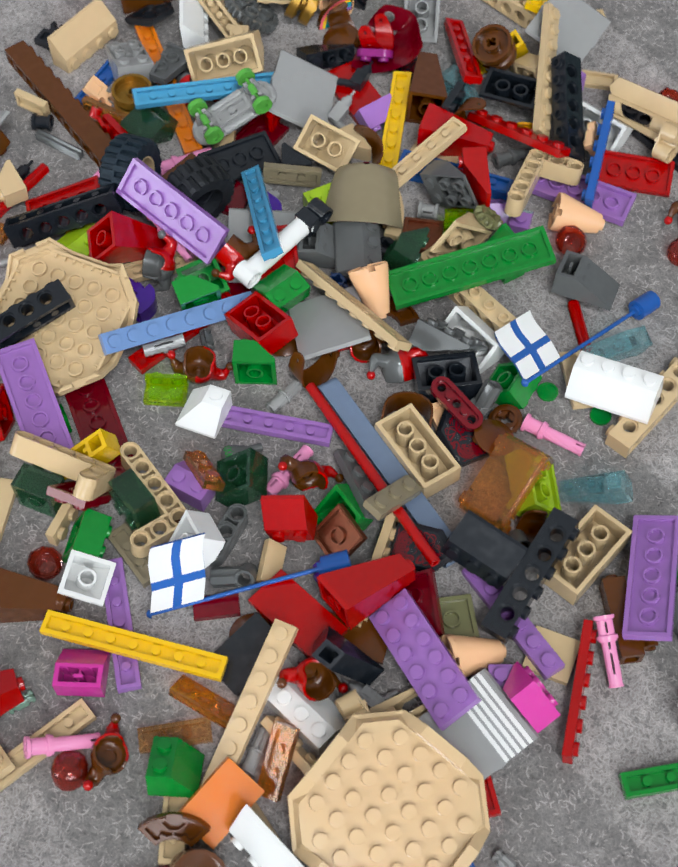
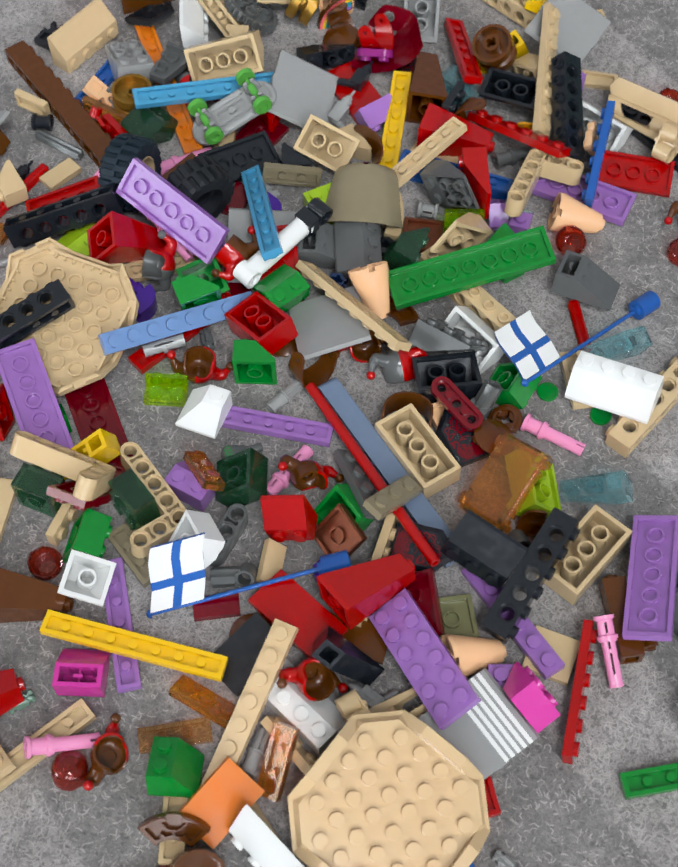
(60, 174): none -> tan tile
(487, 217): olive gear -> none

